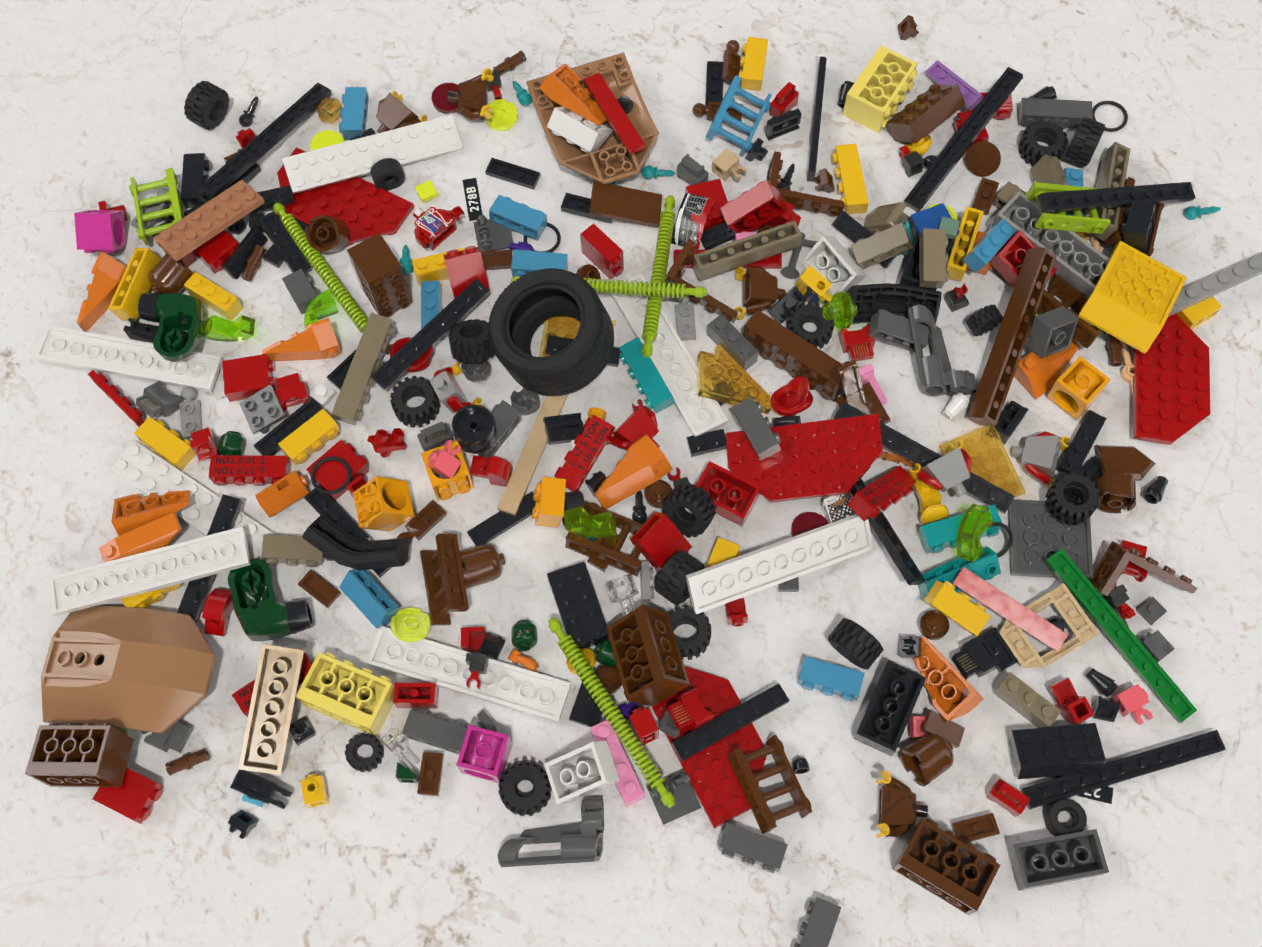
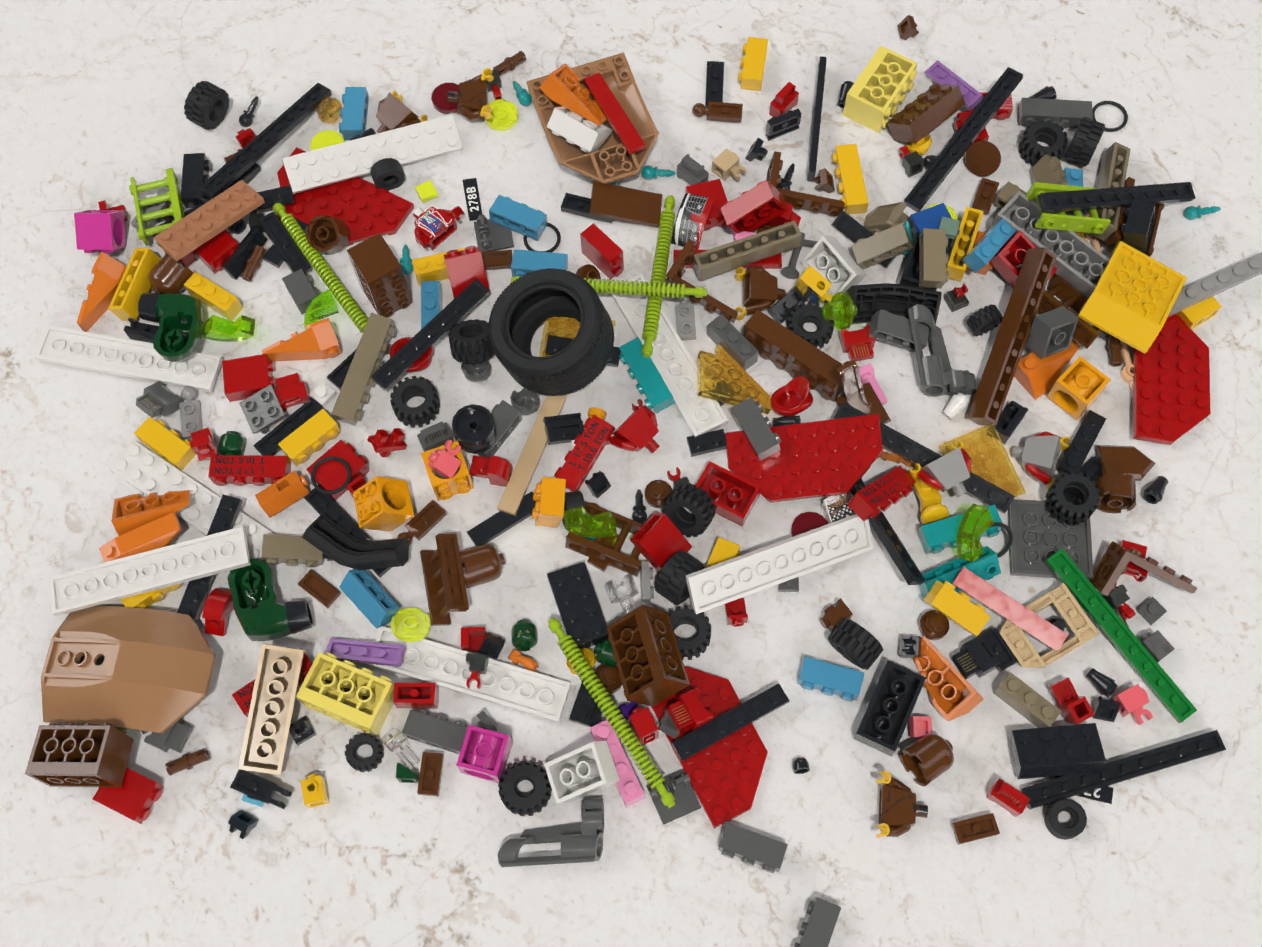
(112, 392): red plate -> none
(366, 652): none -> medium lavender plate
(449, 390): torso -> none
(513, 173): black tile -> none
(521, 246): dark purple cylinder -> none
(626, 103): black tile -> none
(638, 469): orange wedge -> none
(717, 235): black plate -> none
(722, 116): dark azure fence -> none
(731, 61): reddish brown plate -> none
(758, 800): reddish brown fence -> none
(835, 614): none -> reddish brown brick
(940, 726): reddish brown tile -> none
(940, 879): reddish brown brick -> none
(1058, 859): dark grey brick -> none

